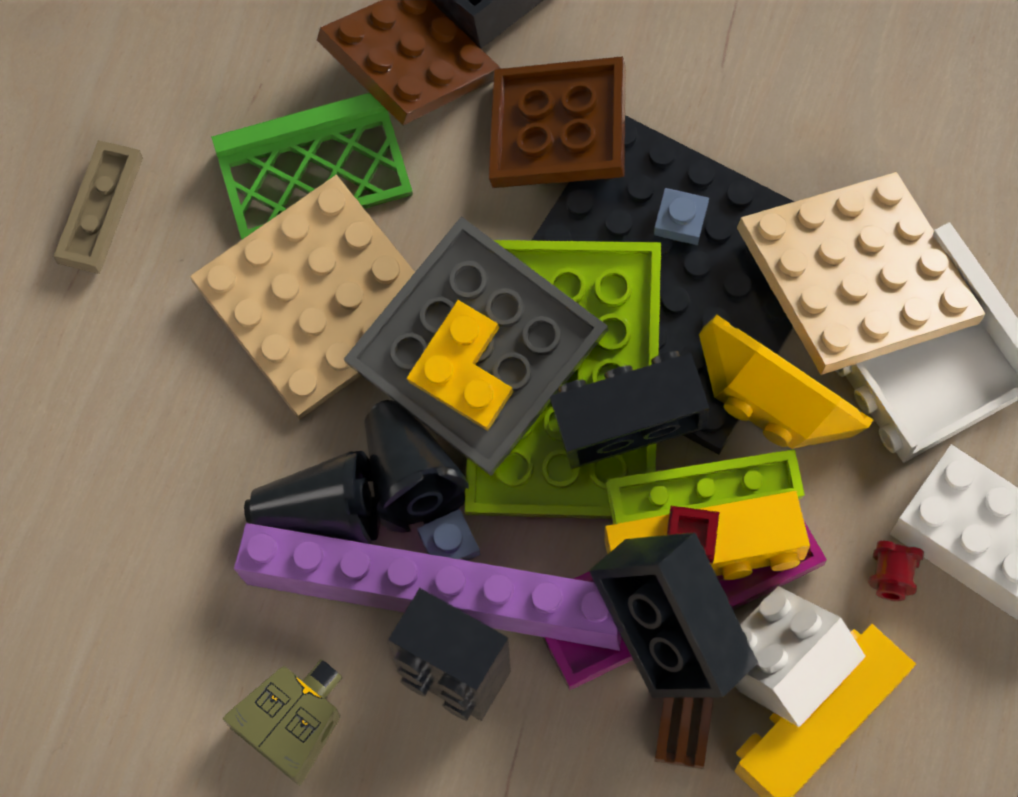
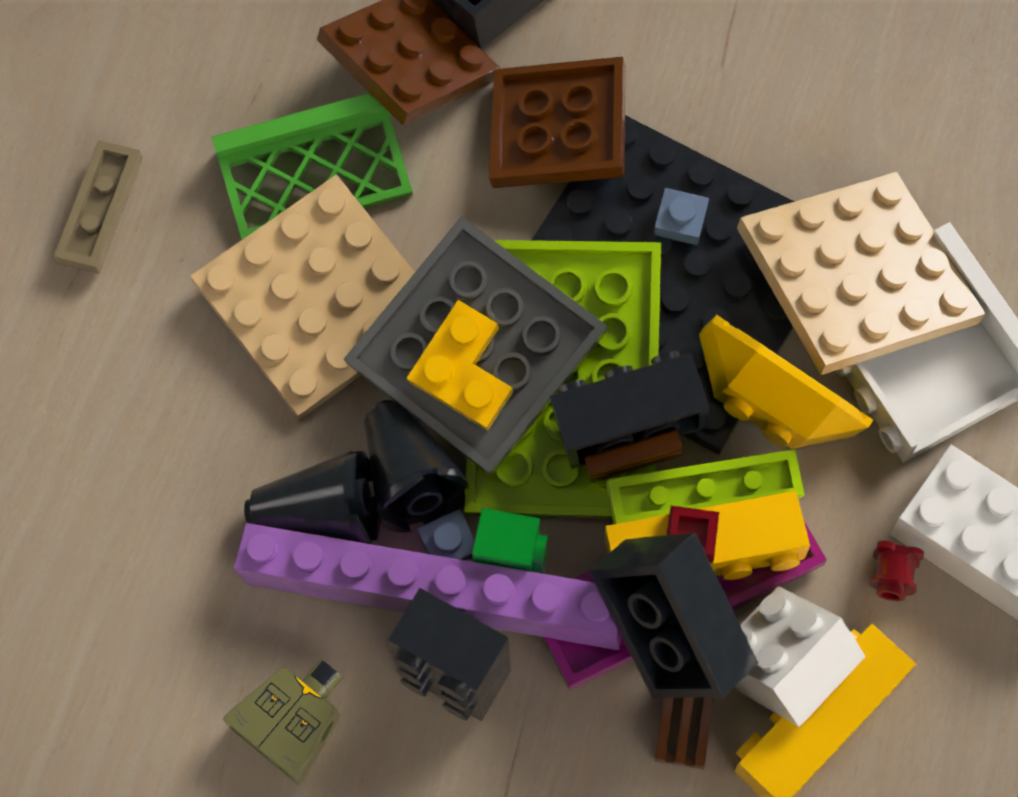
(510, 541): none -> green brick
(633, 456): none -> reddish brown tile

